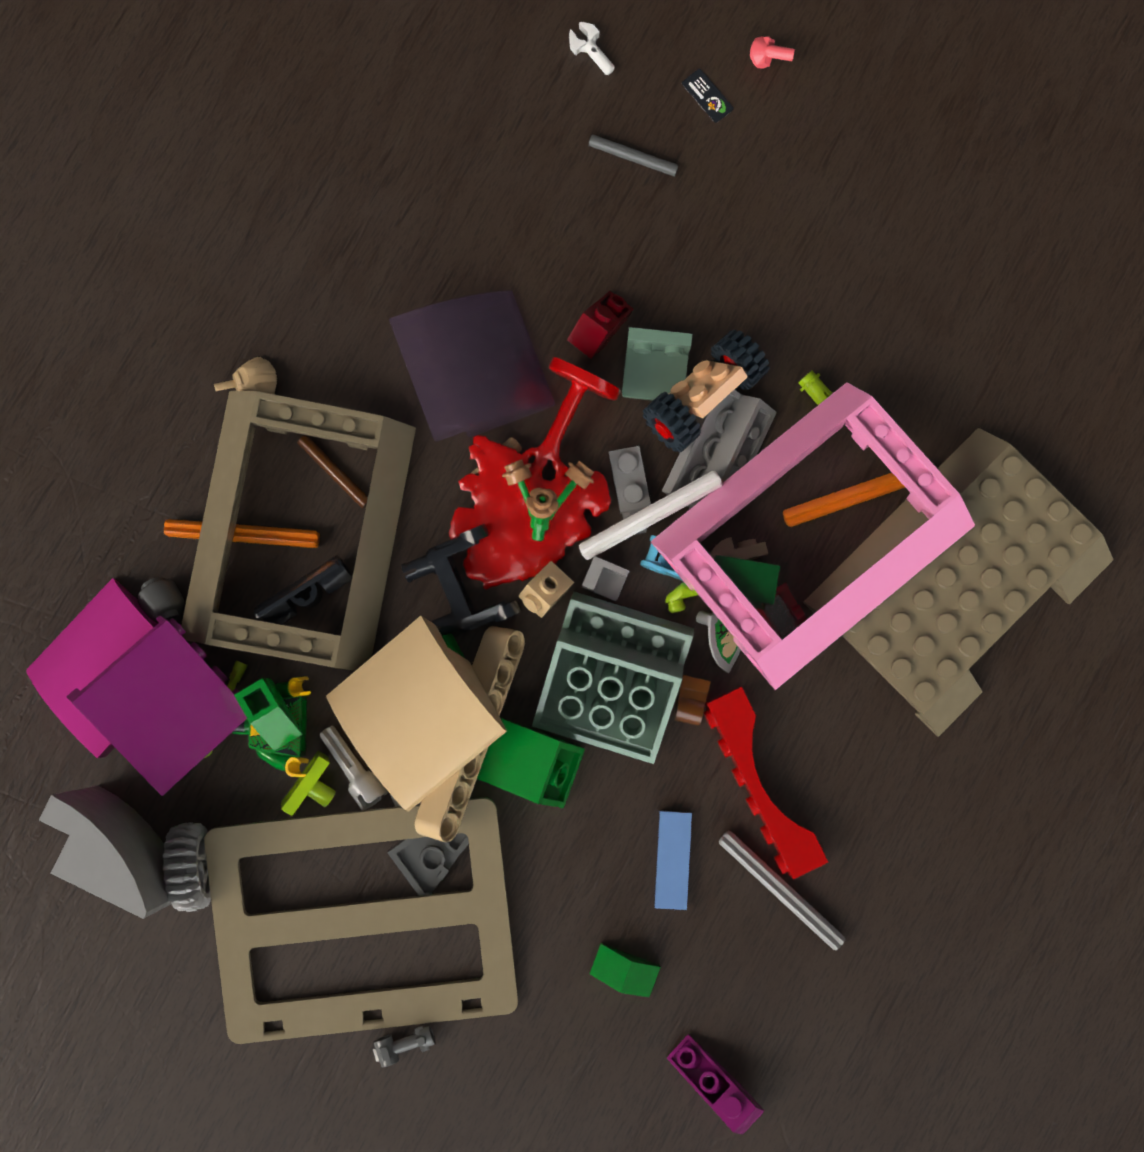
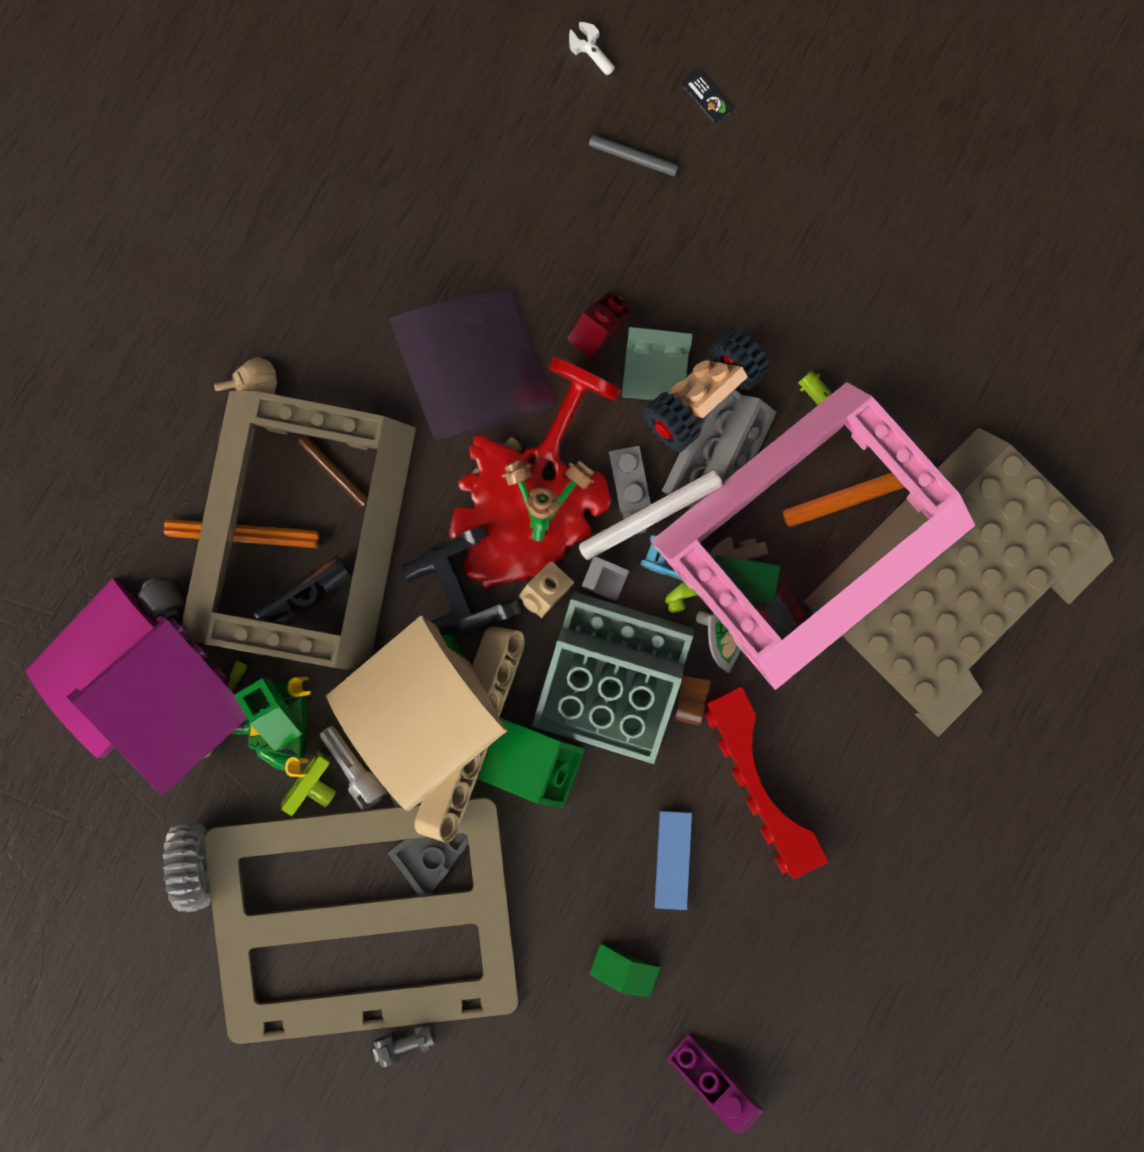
(108, 850): light grey slope -> none
(764, 50): coral plate -> none
(782, 890): light grey axle -> none

